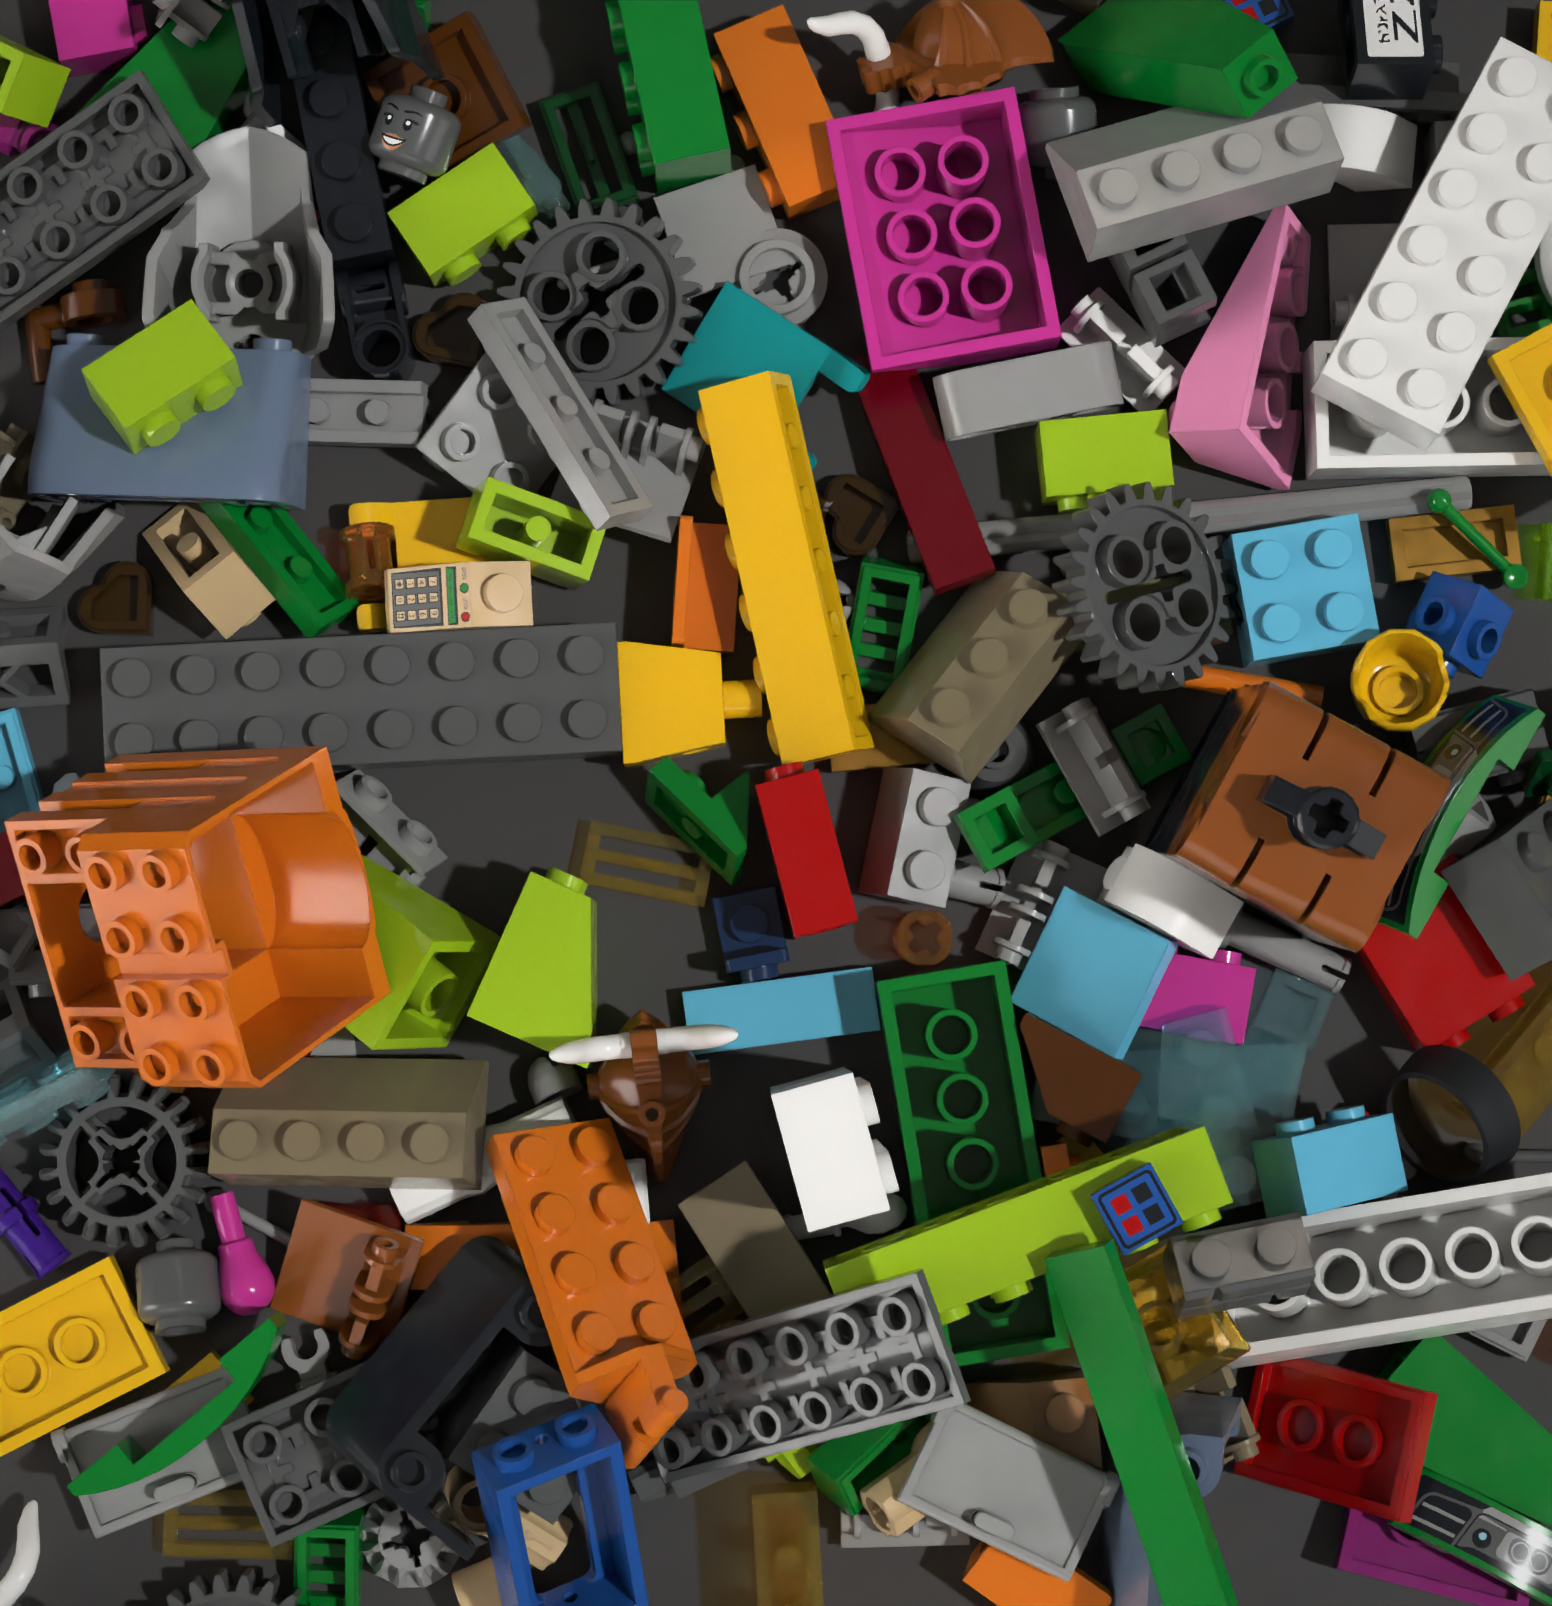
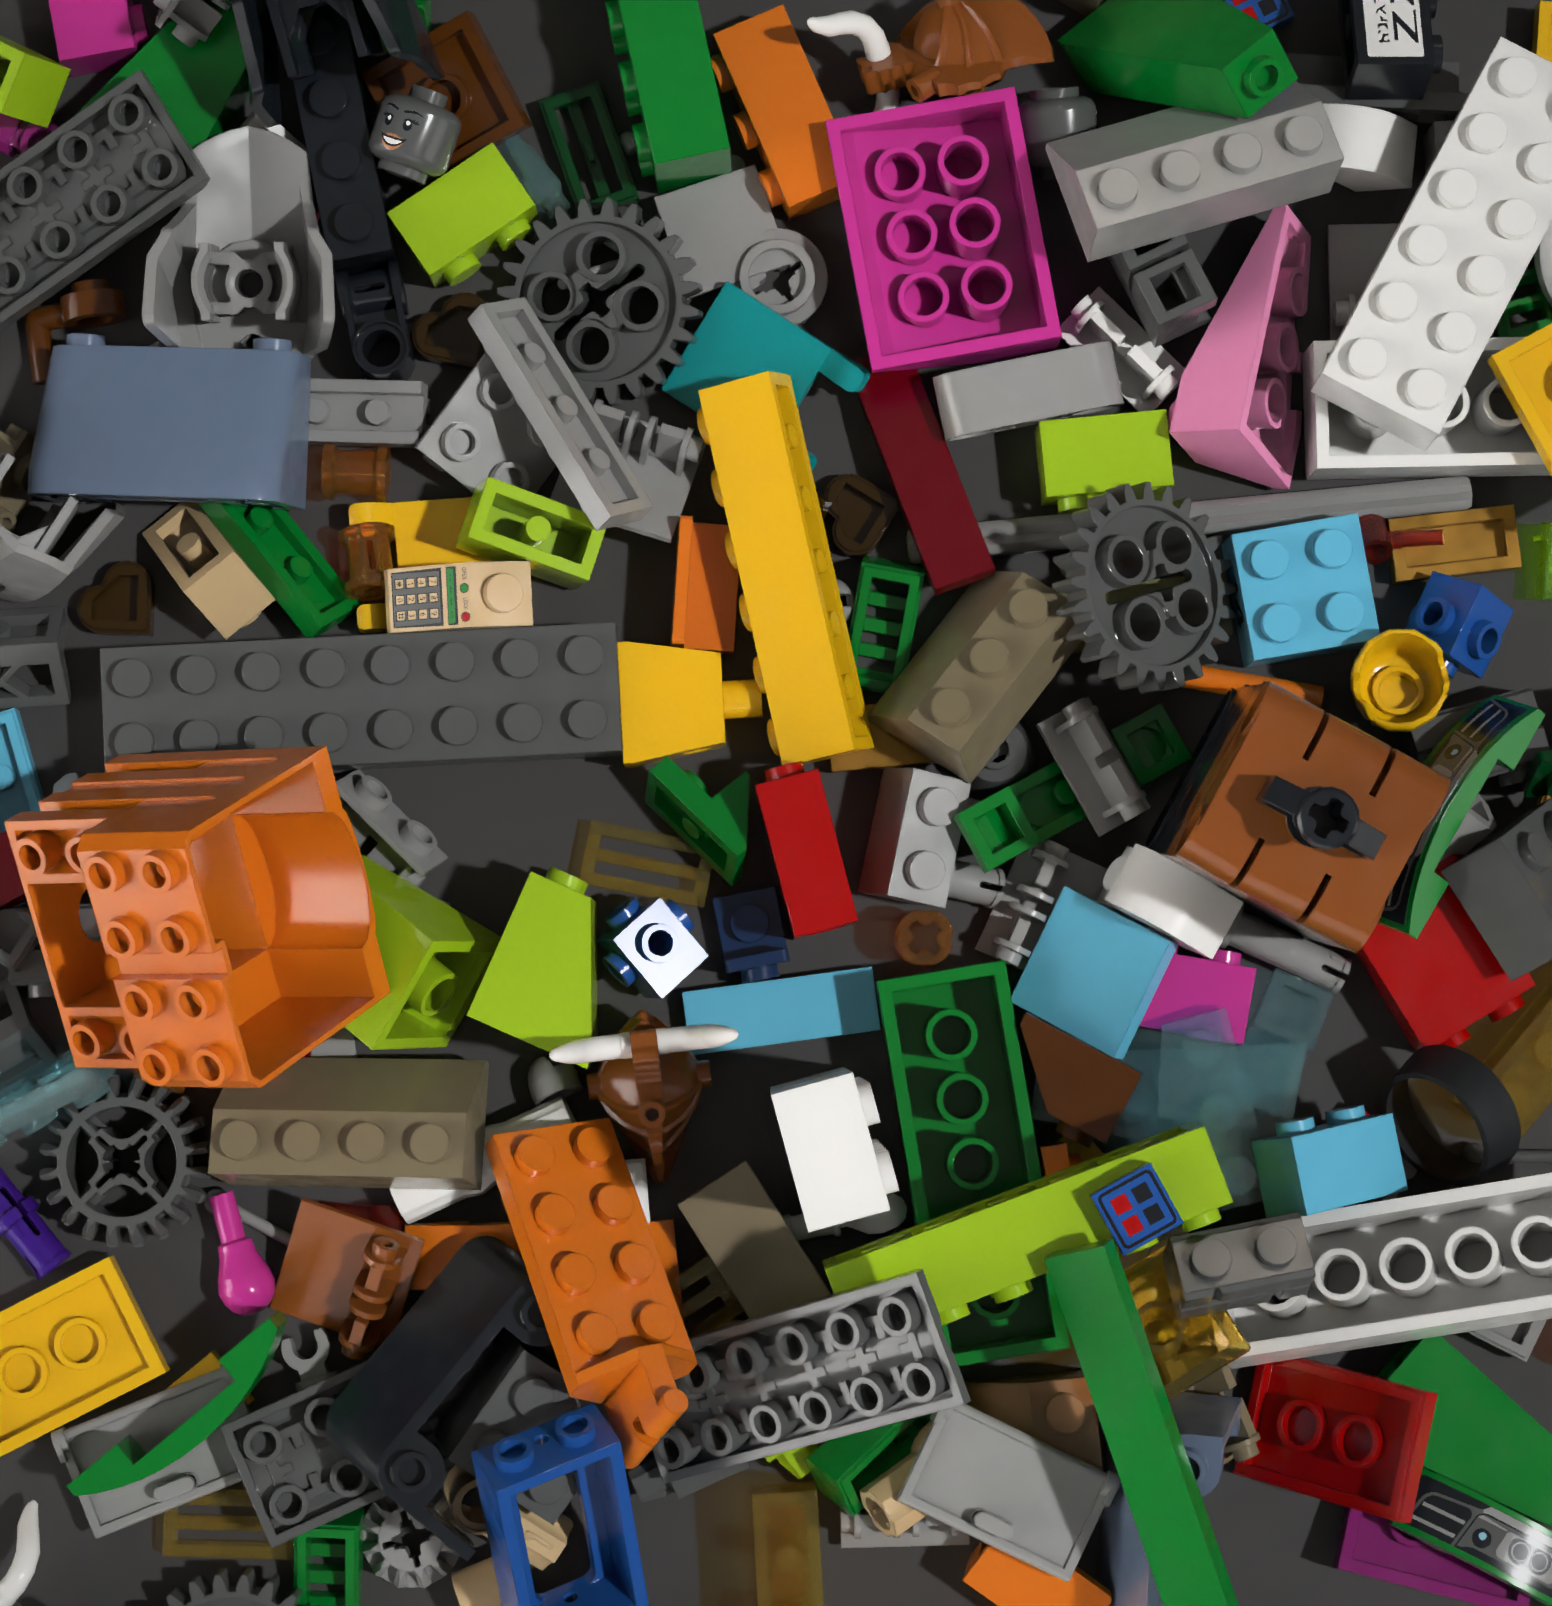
(163, 377): lime brick -> none
(178, 1288): dark grey head -> none
(356, 472): none -> clear orange bush
(650, 945): none -> brick
(1380, 542): none -> clear red hand
(1512, 575): green hinge -> none

